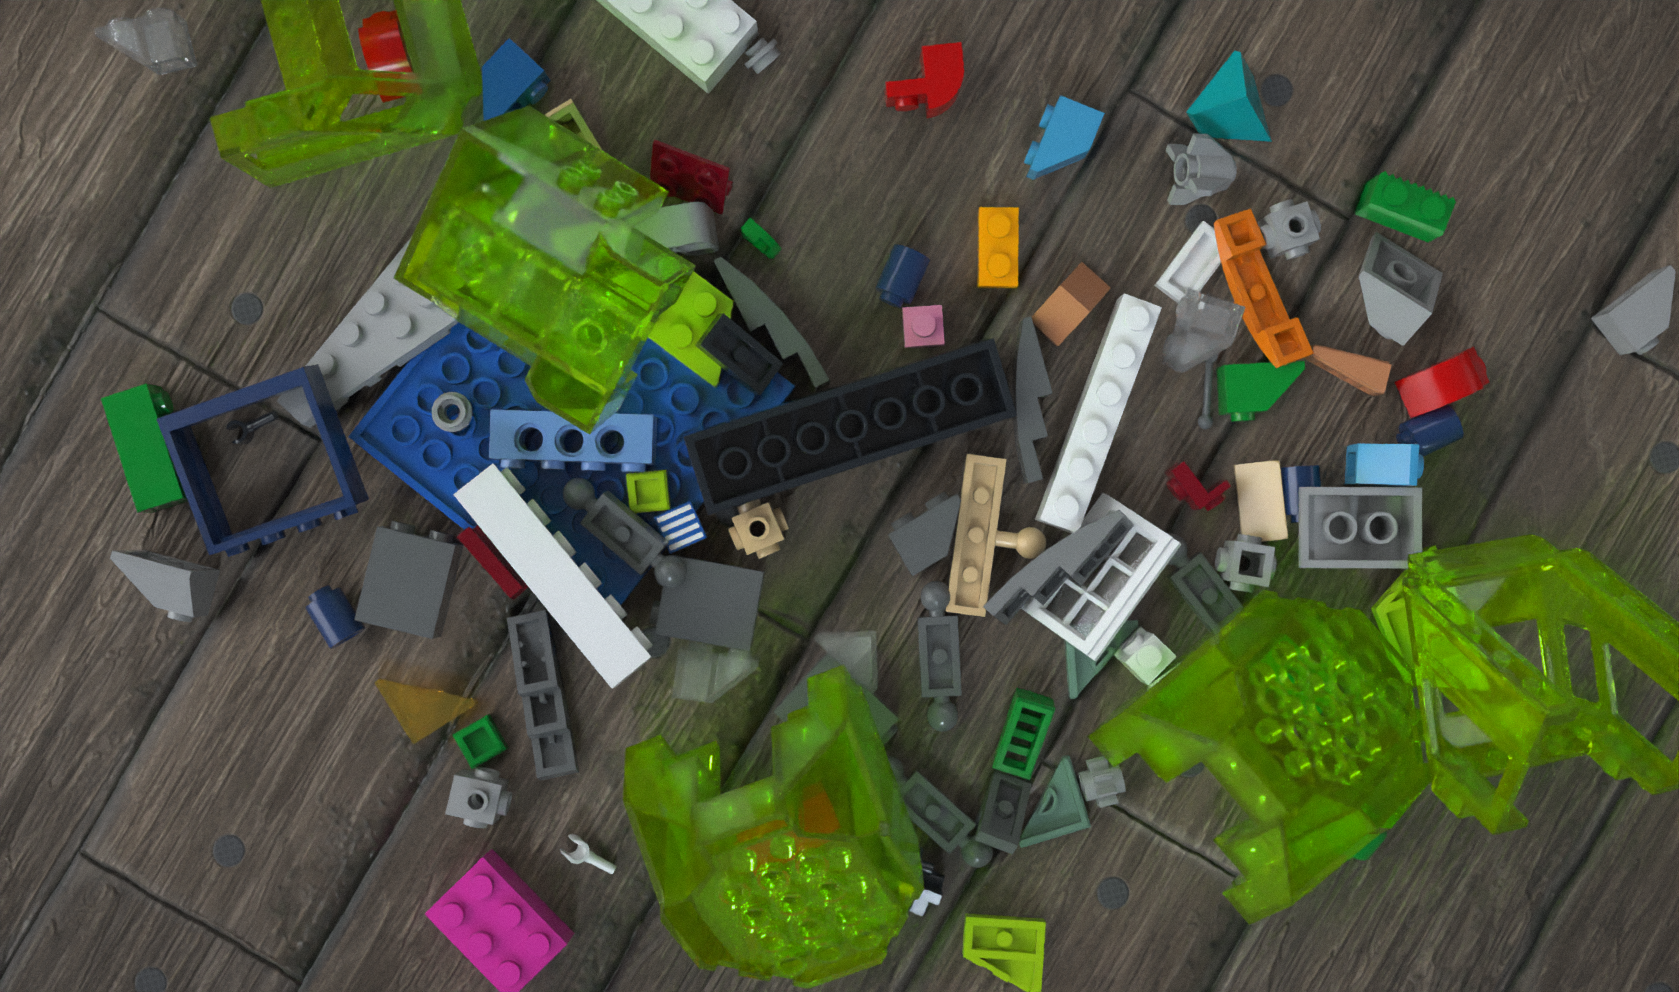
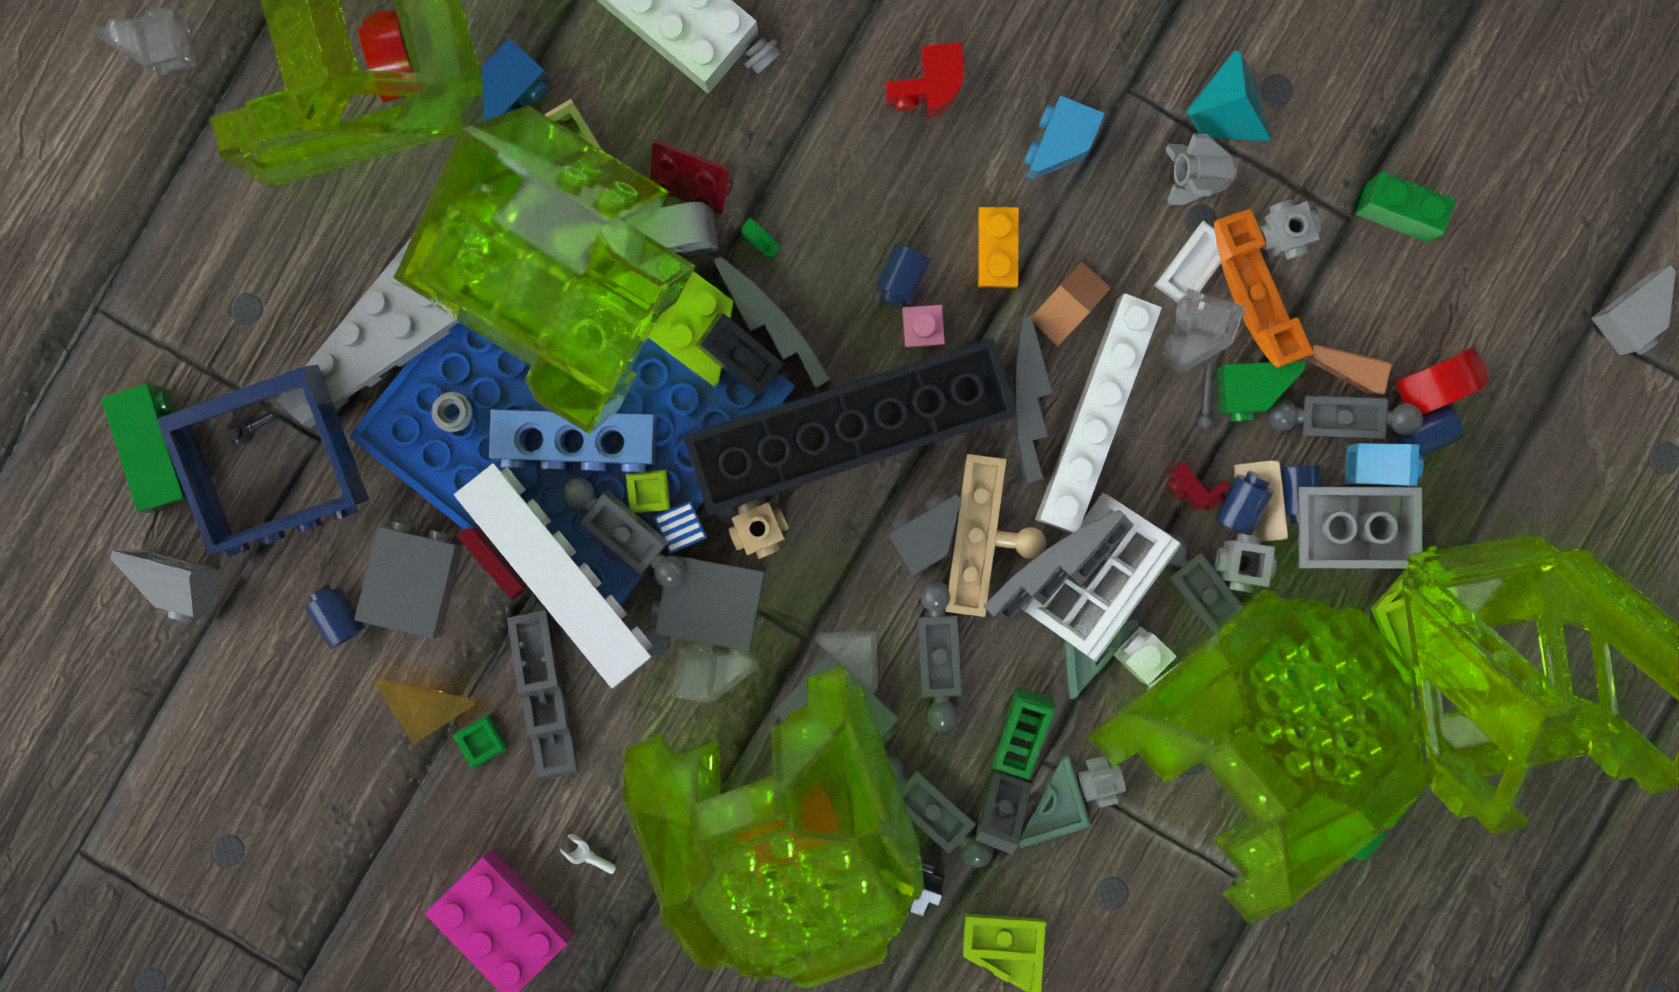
(466, 802): light grey brick -> none
(1245, 503): none -> dark blue brick
(1345, 417): none -> dark grey plate
(1397, 289): light grey slope -> none

